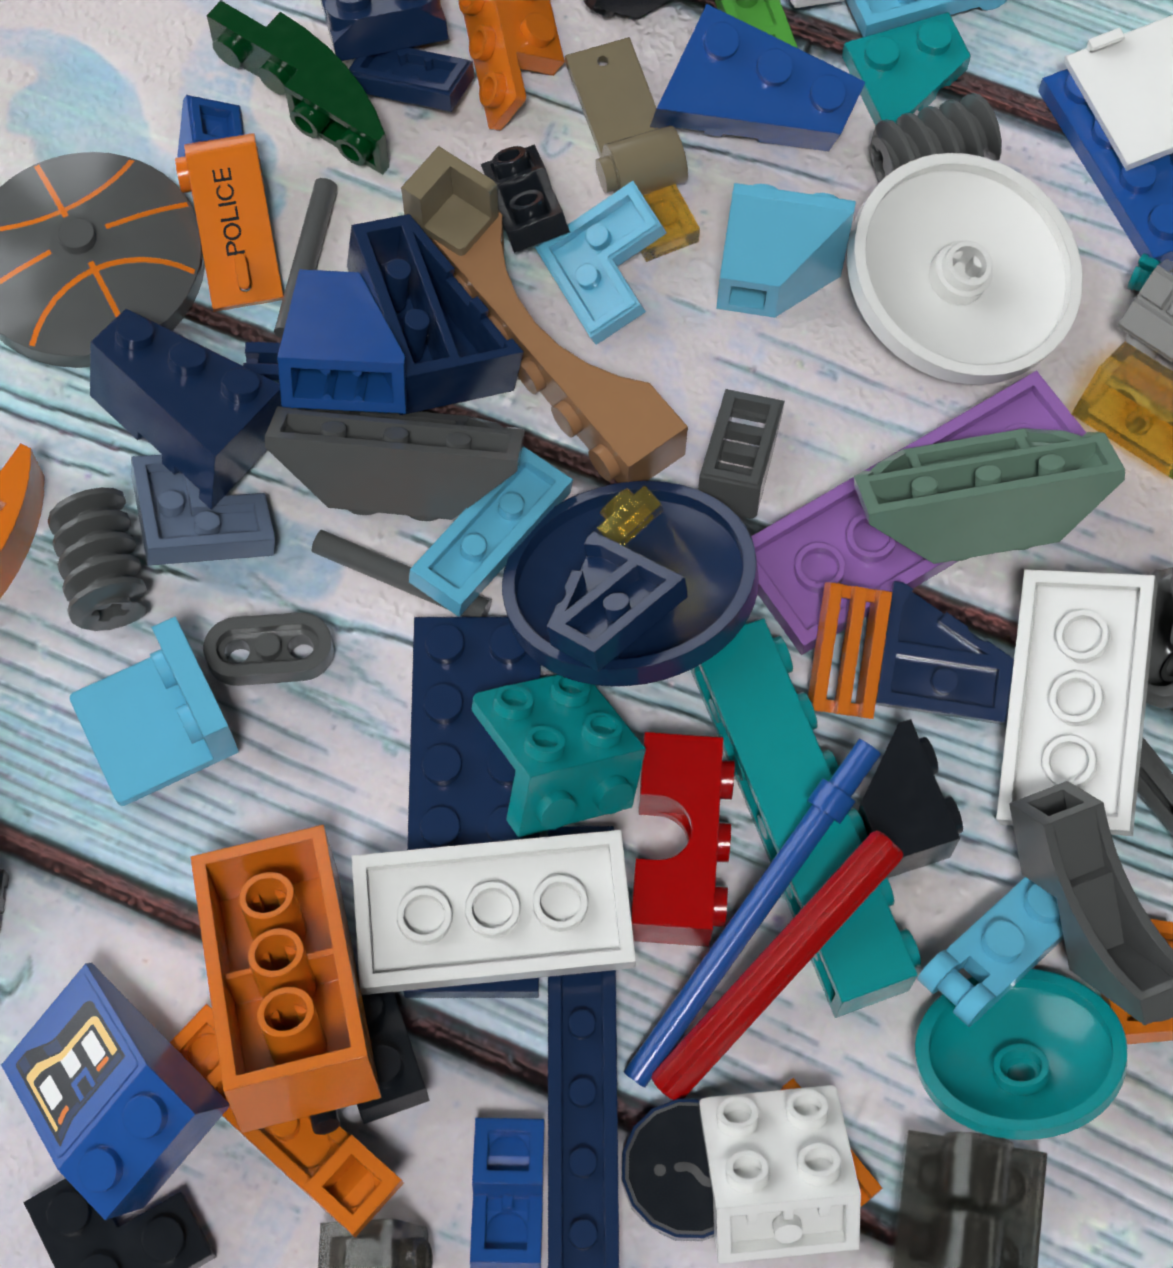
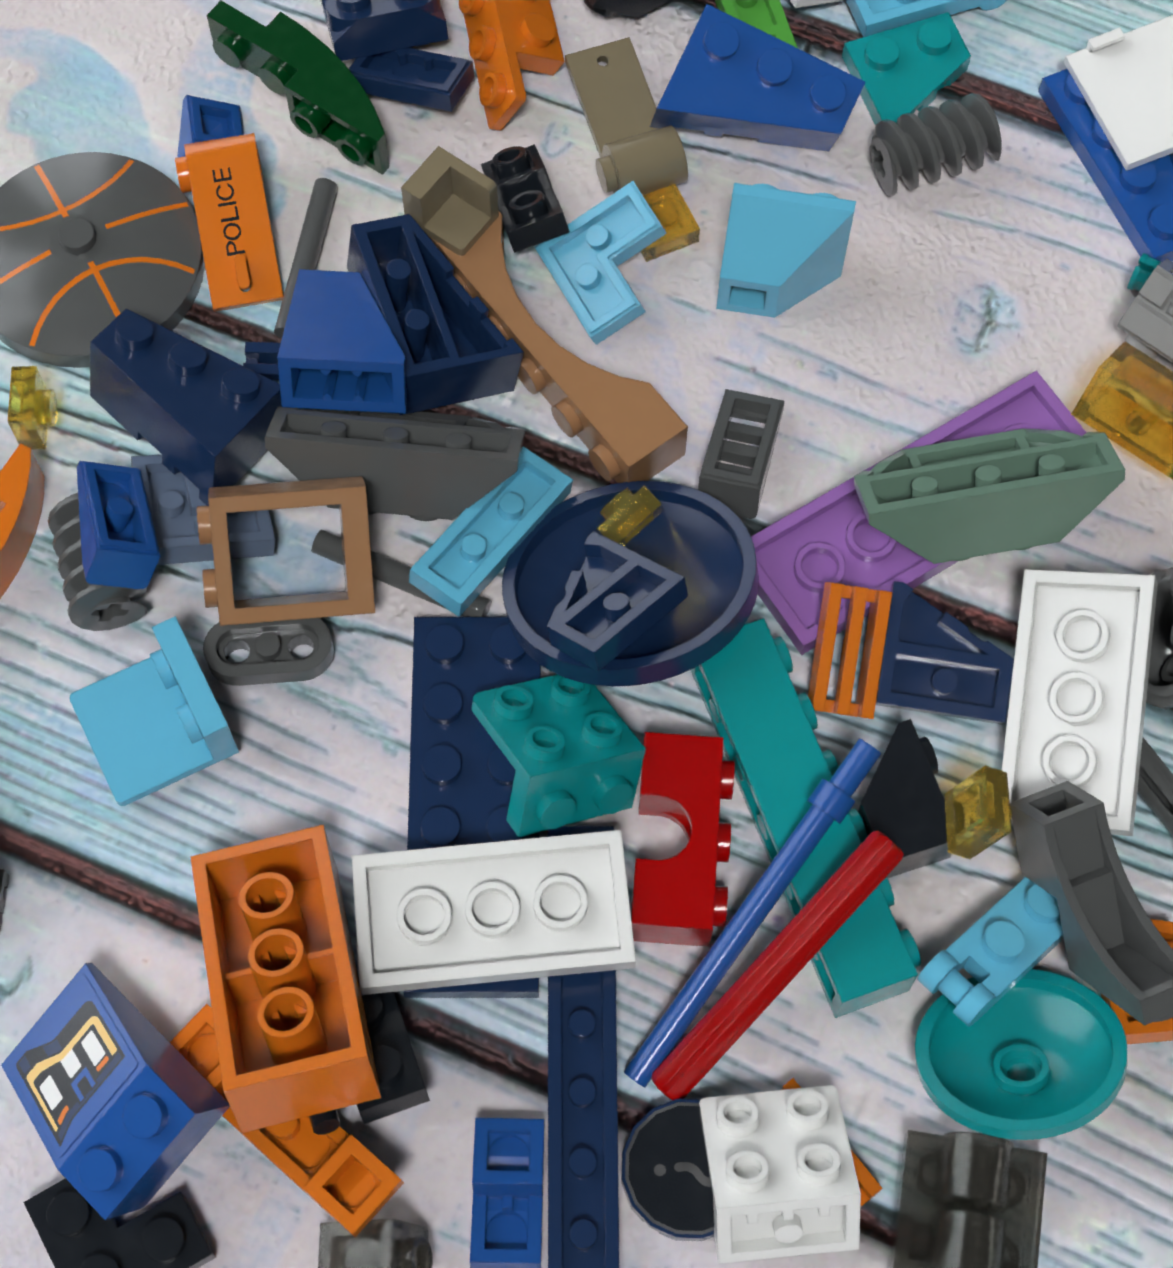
(30, 407): none -> clear yellow plate
(115, 526): none -> blue slope
(218, 582): none -> medium nougat window
(964, 268): white dish -> none
(977, 812): none -> clear yellow plate

